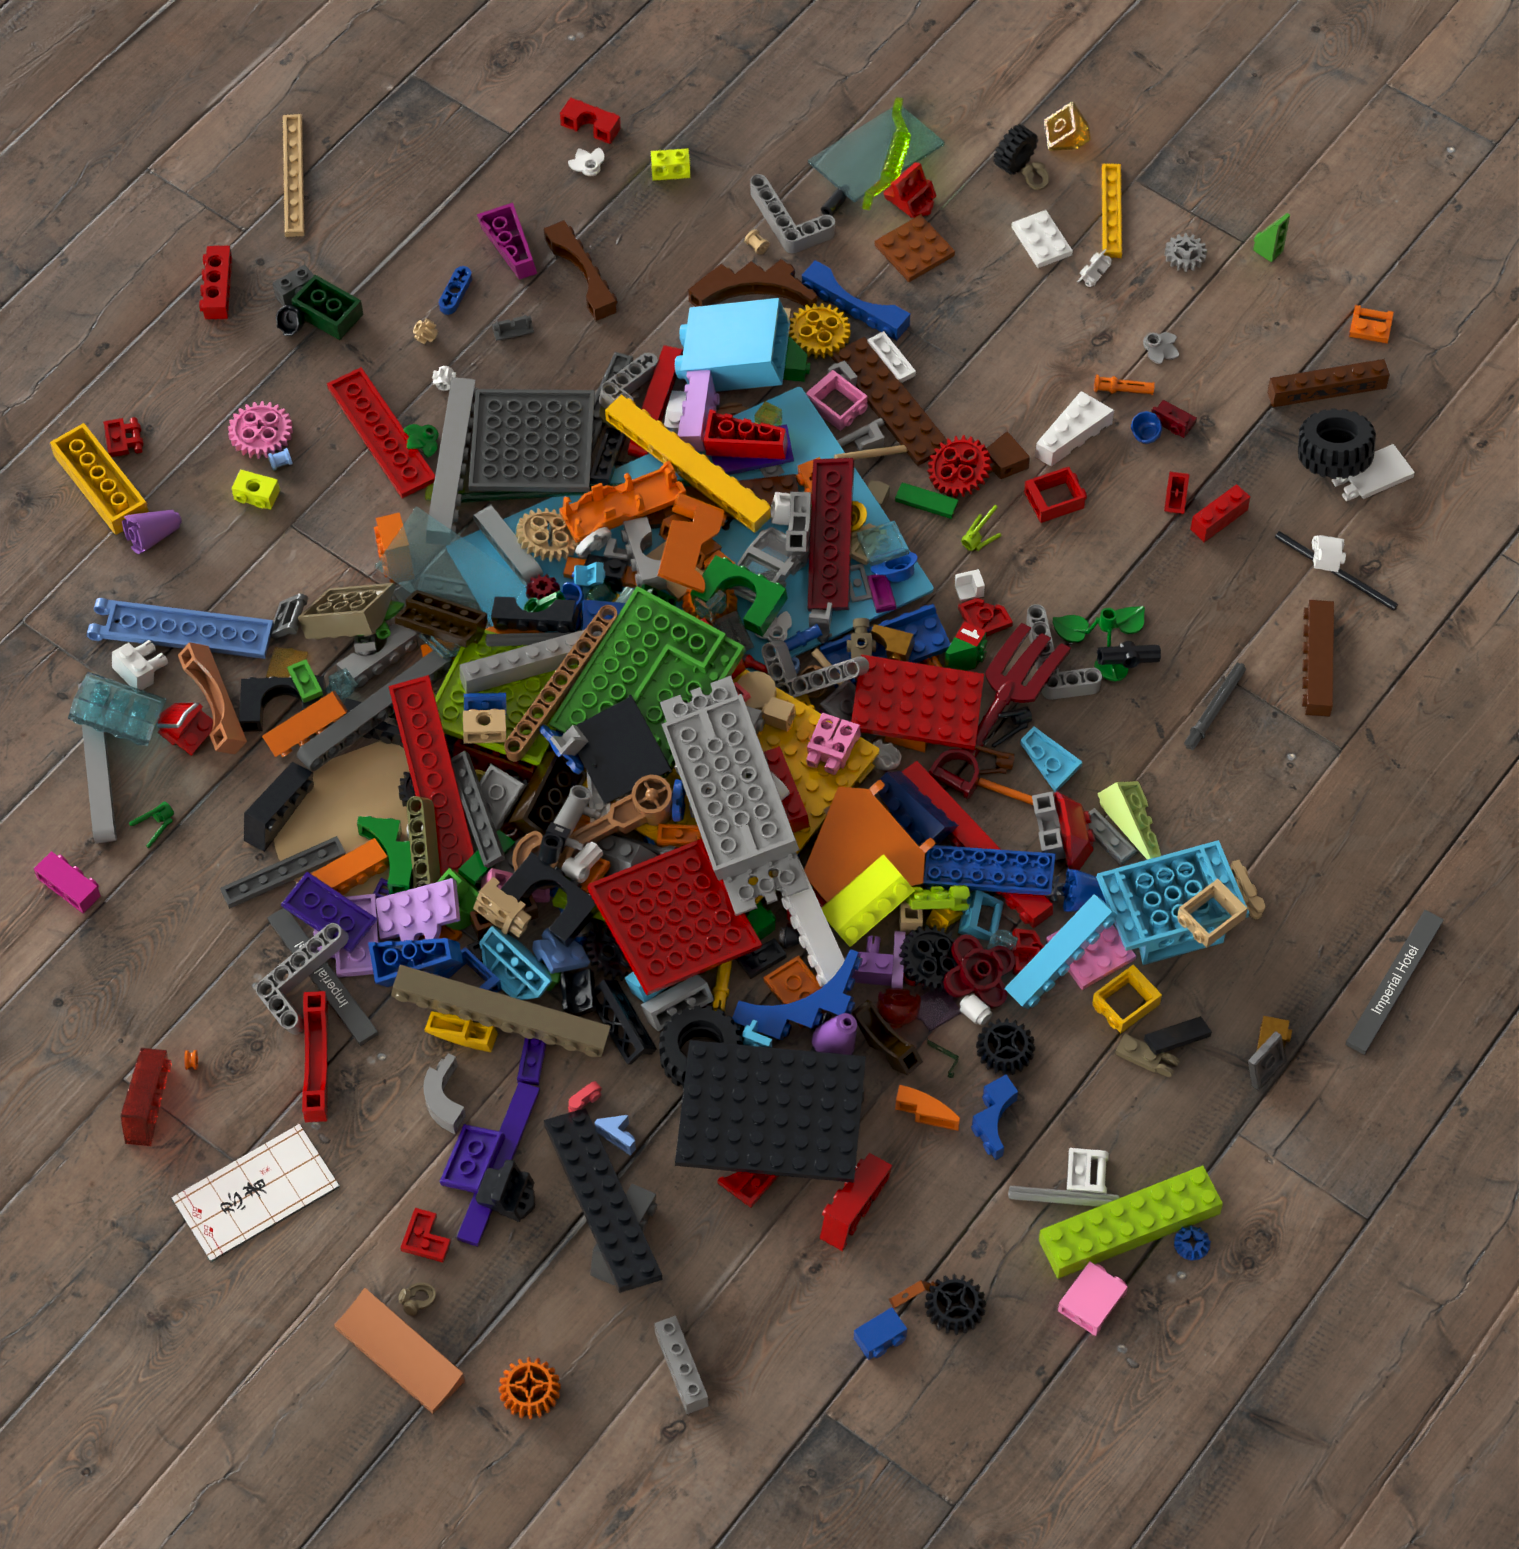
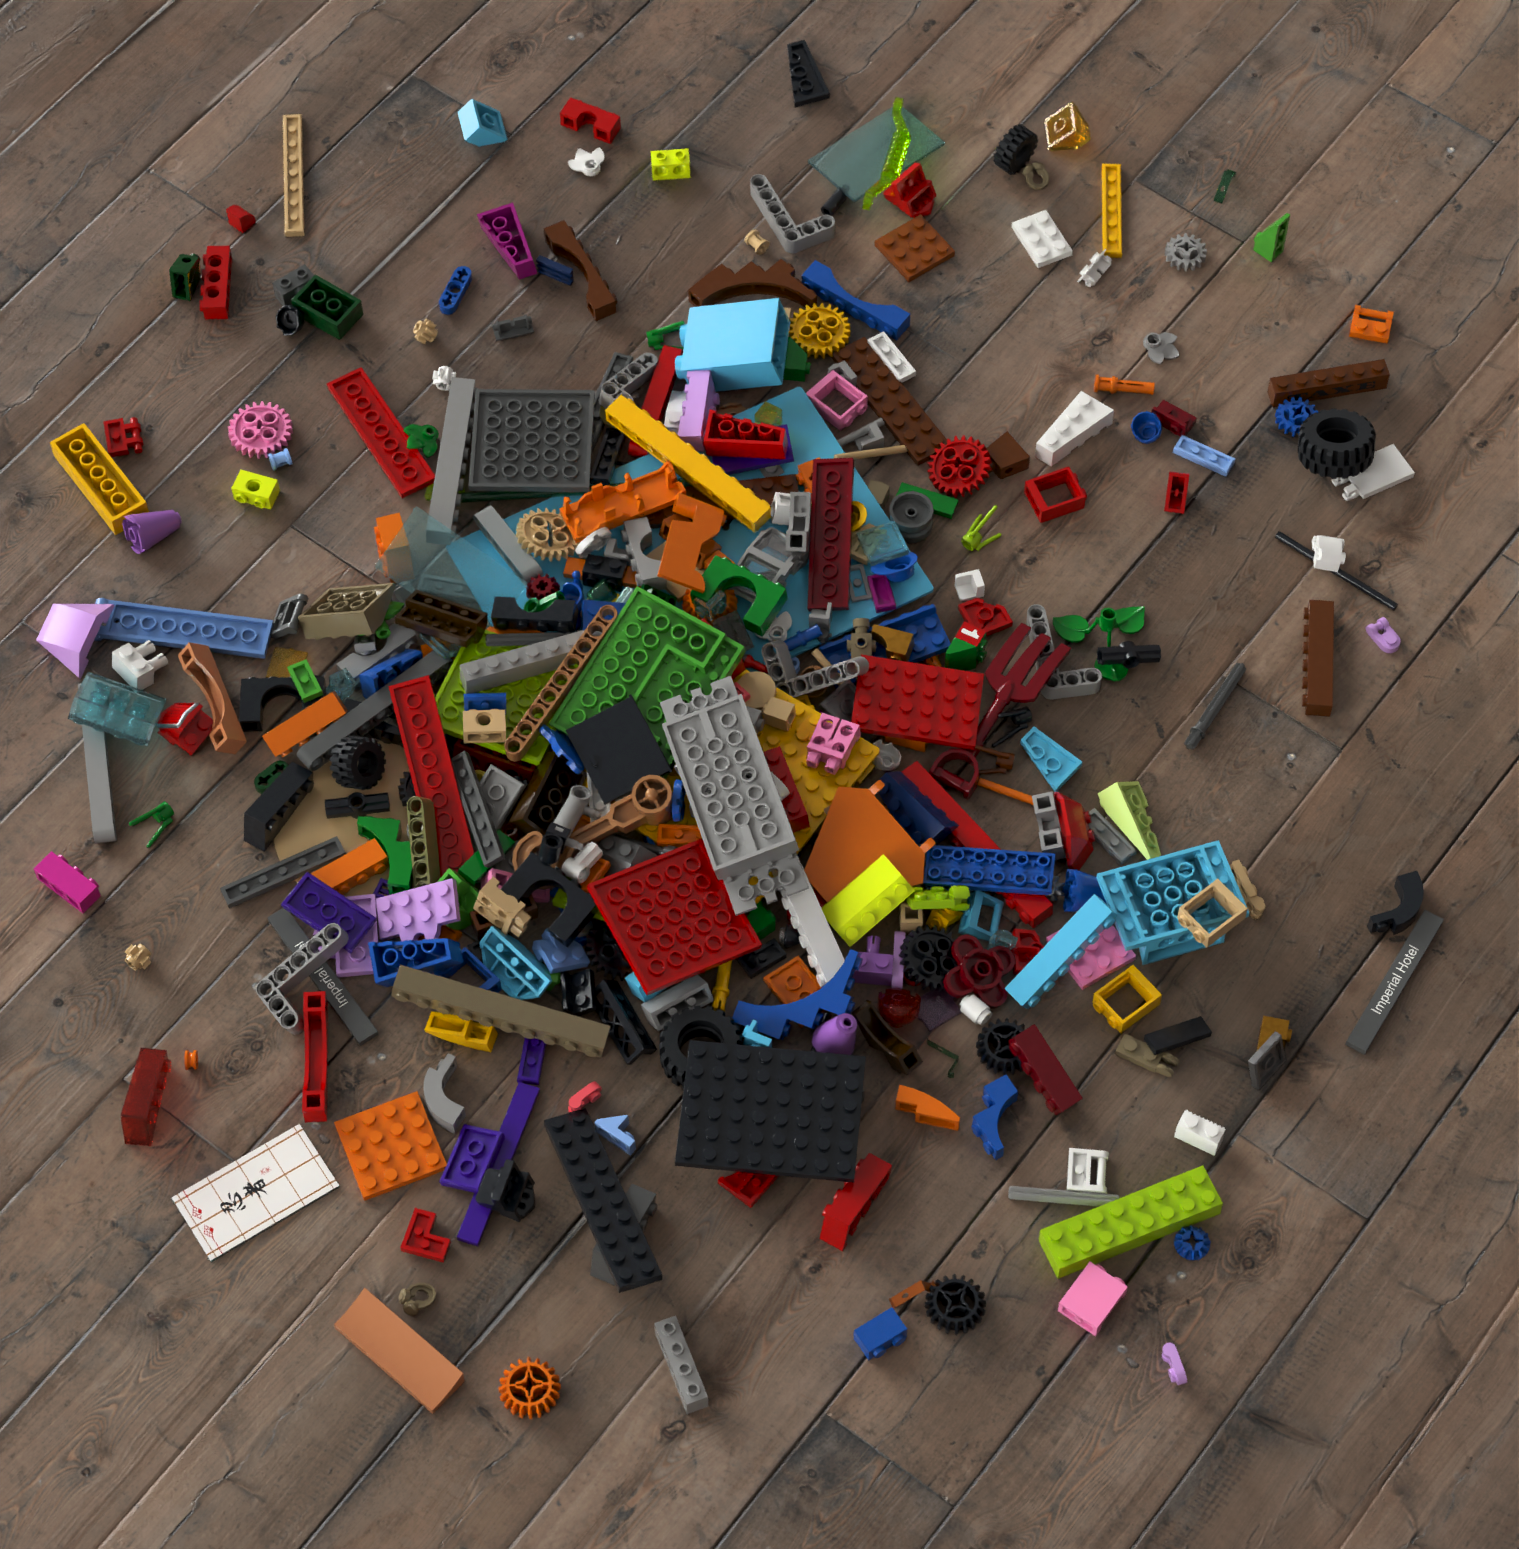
(71, 632): none -> lavender wedge
(138, 957): none -> tan gear
(185, 276): none -> dark green torso
(240, 218): none -> red brick
(269, 775): none -> dark green beam
(361, 751): none -> black tyre
(368, 804): none -> black piece
(383, 673): none -> blue wedge
(390, 1145): none -> orange plate
(481, 124): none -> medium azure slope
(555, 270): none -> dark blue tile
(570, 742): light grey panel -> none
(589, 575): medium azure bracket -> none
(655, 336): none -> green plant
(805, 76): none -> black wing
(912, 515): none -> dark grey wheel
(1044, 1069): none -> dark red brick
(1171, 1356): none -> lavender plate
(1199, 1132): none -> white brick
(1204, 455): none -> light blue tile
(1220, 513): red brick -> none
(1225, 181): none -> clear green piece
(1293, 414): none -> blue gear
(1389, 640): none -> lavender plate
(1410, 891): none -> black arch

